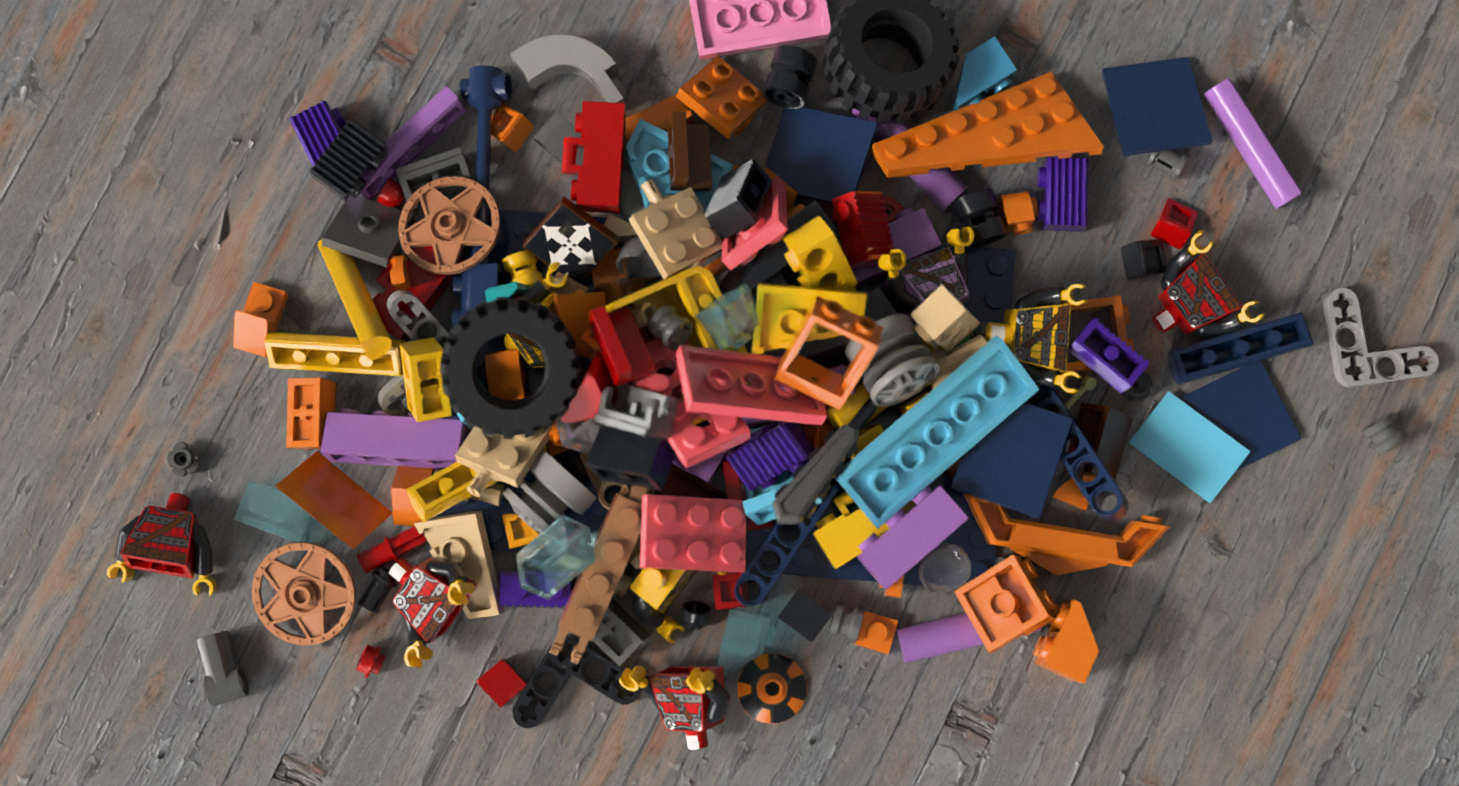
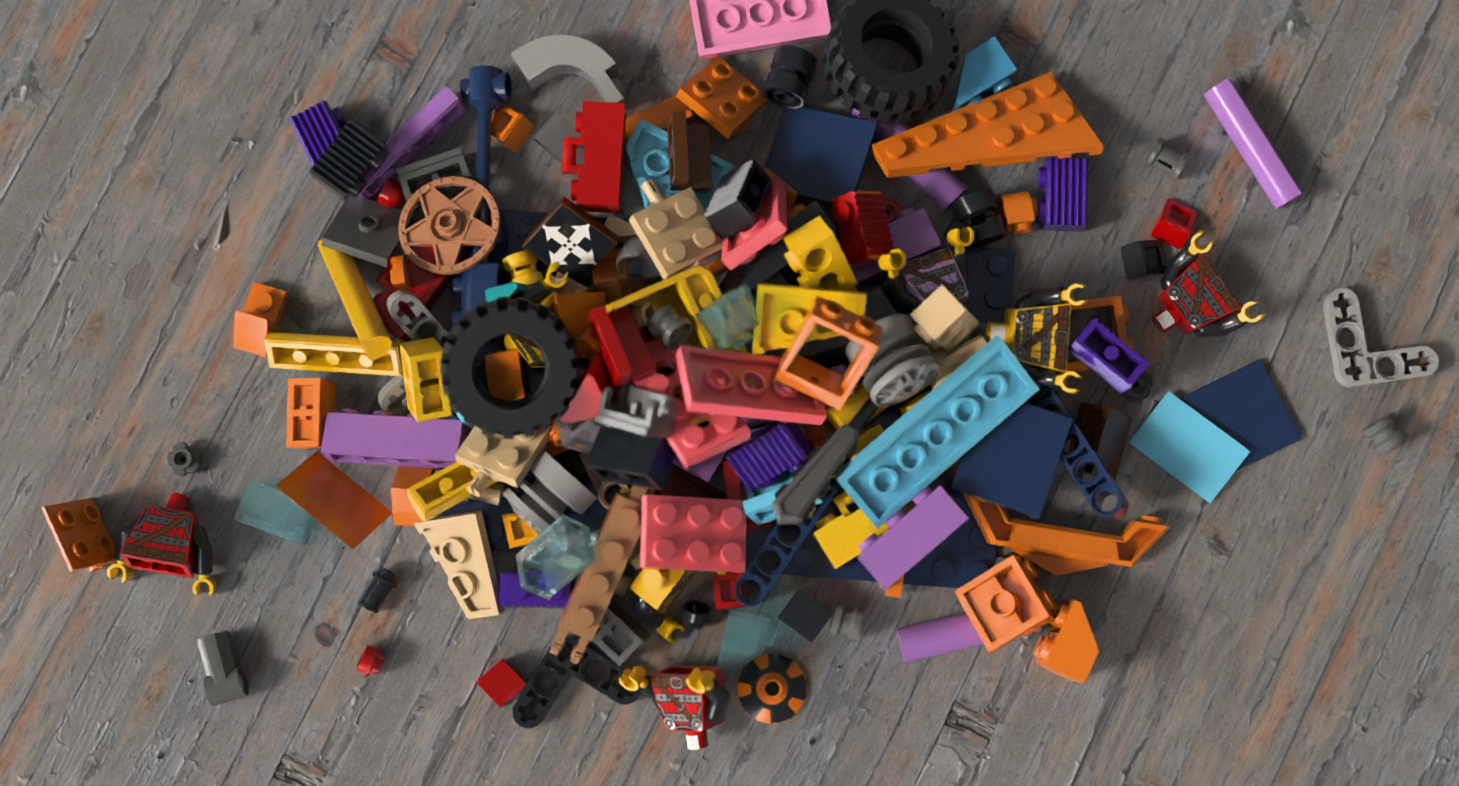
(80, 534): none -> orange hinge
(303, 593): nougat wheel -> none
(391, 549): red axle -> none
(429, 602): torso -> none
(876, 632): orange plate -> none
(945, 569): clear hair -> none
(1071, 494): orange tile -> none
(1087, 383): yellowish green hinge -> none
(1156, 106): dark blue piece -> none
(1239, 348): dark blue brick -> none

